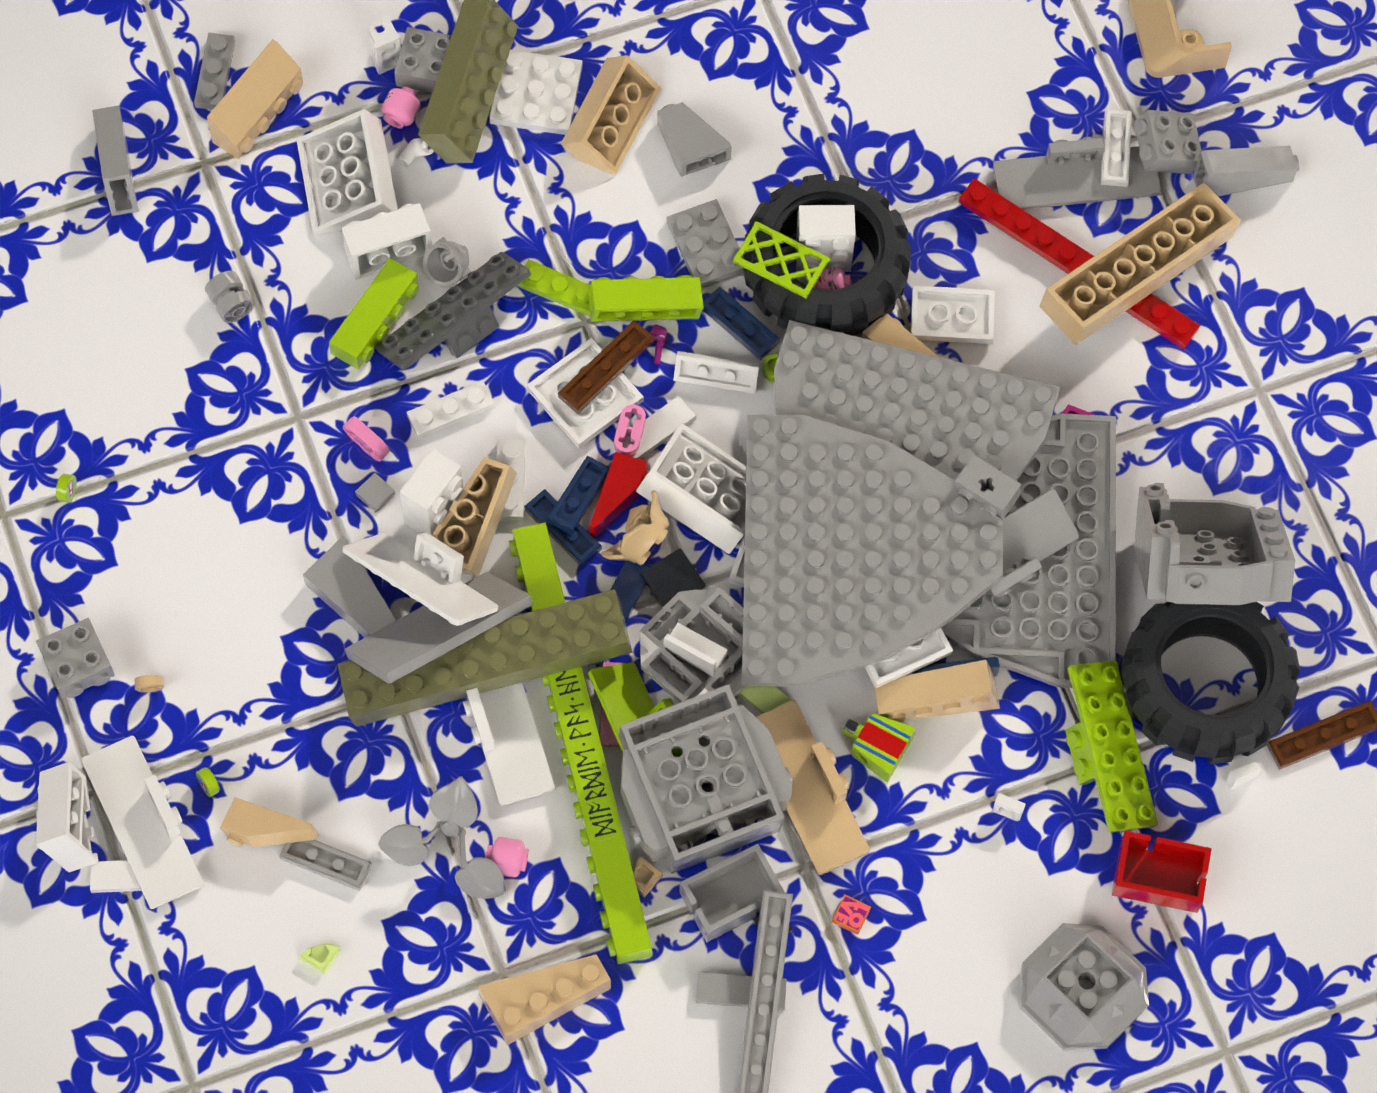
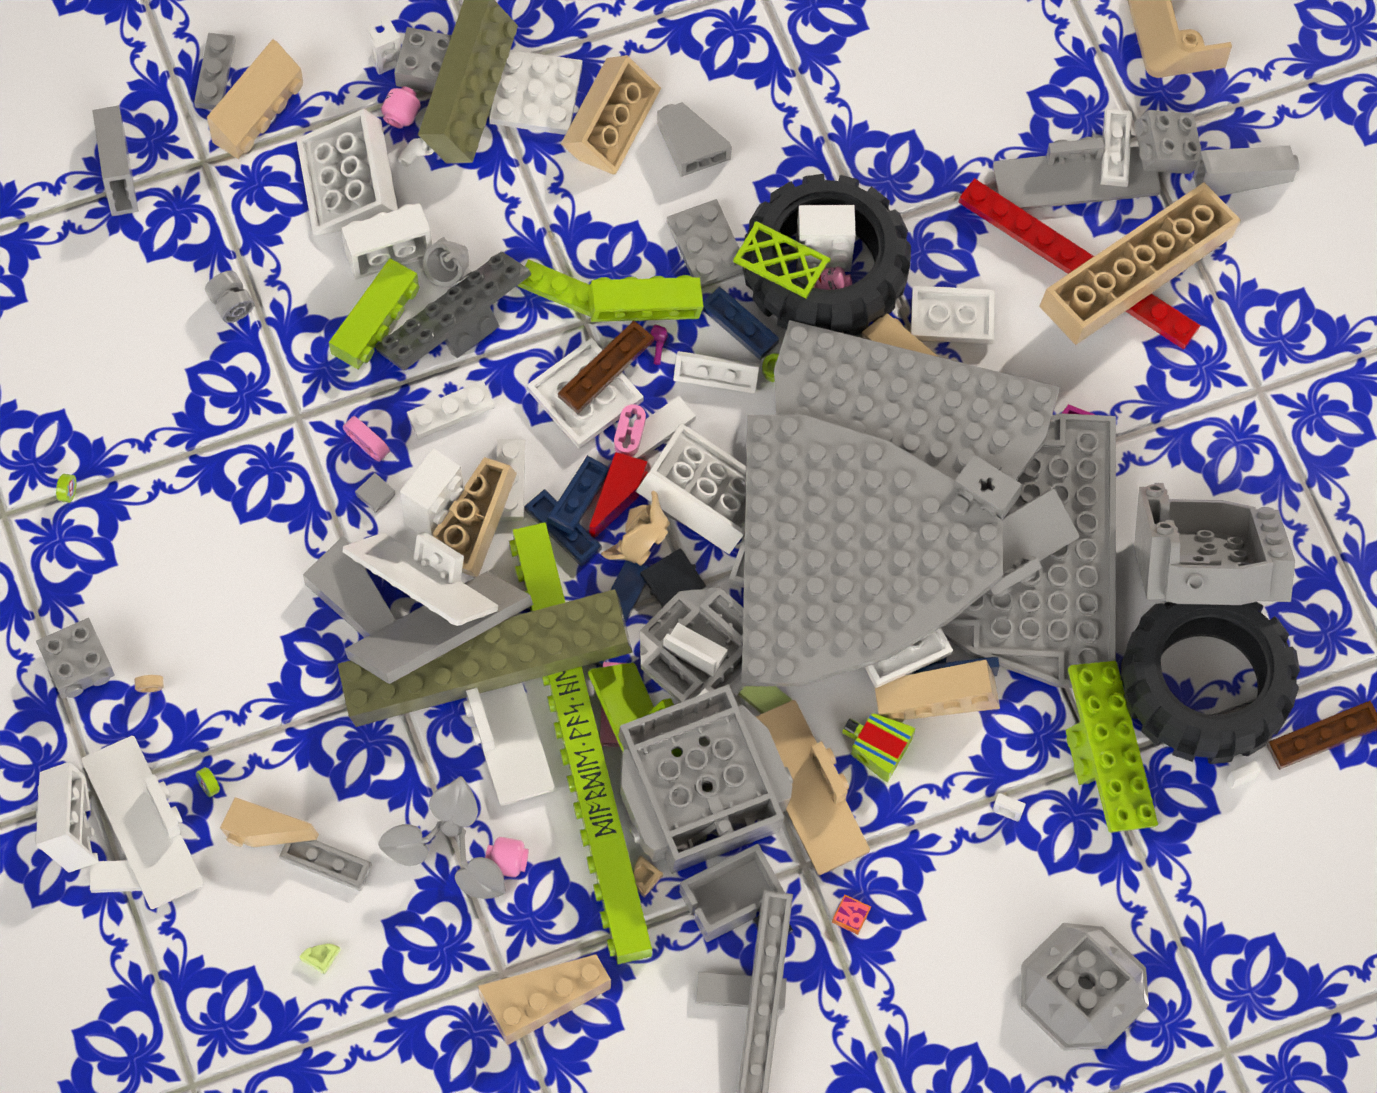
(1163, 875): red piece -> none

